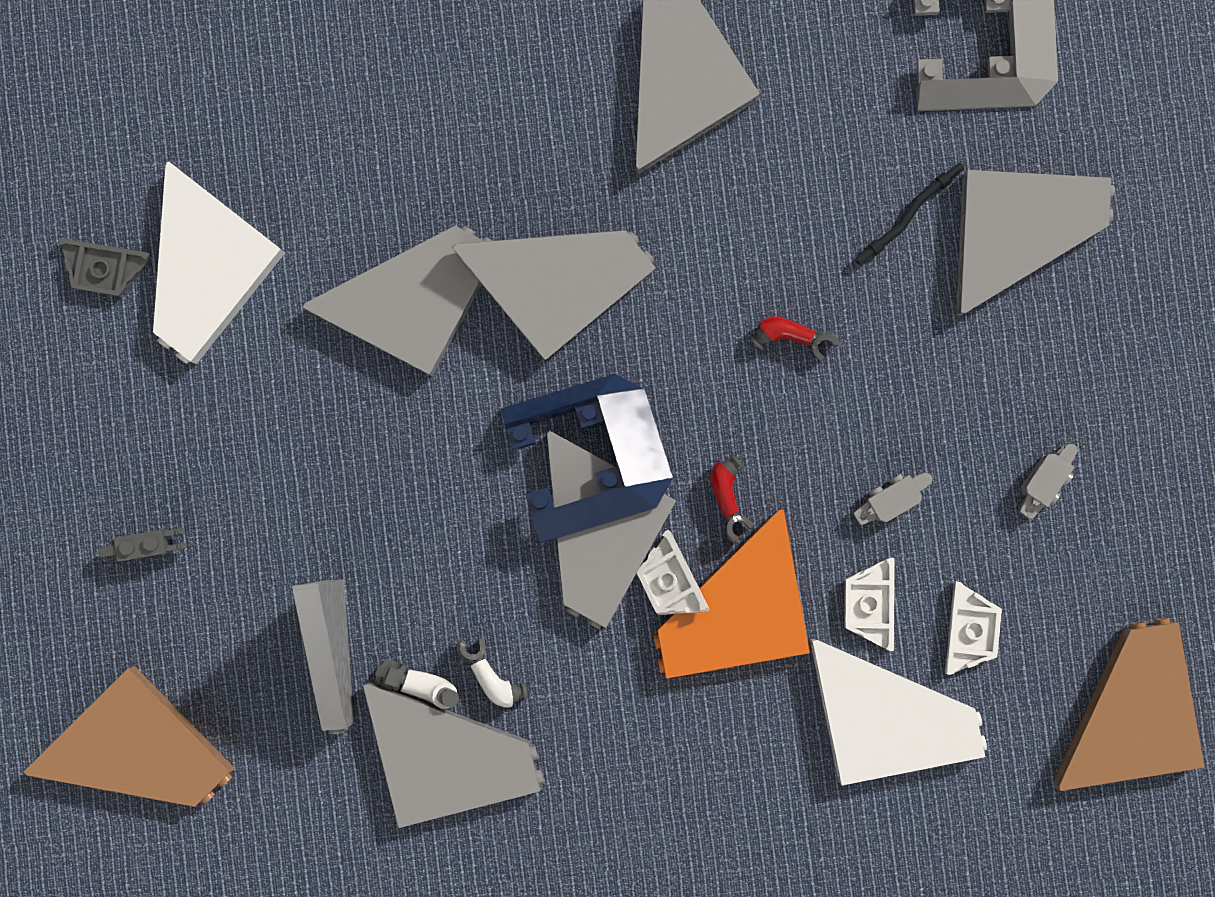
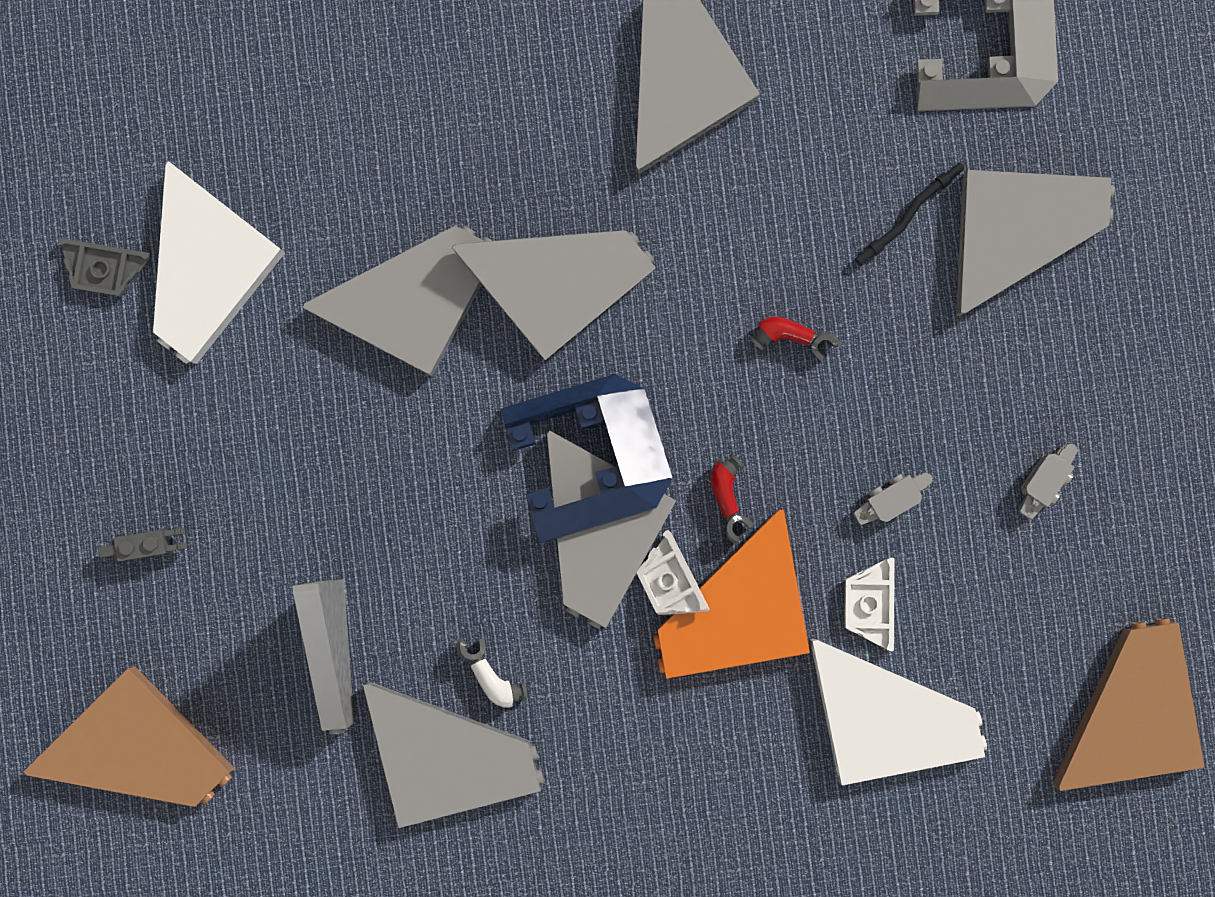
(417, 683): piece -> none
(972, 629): white wing -> none

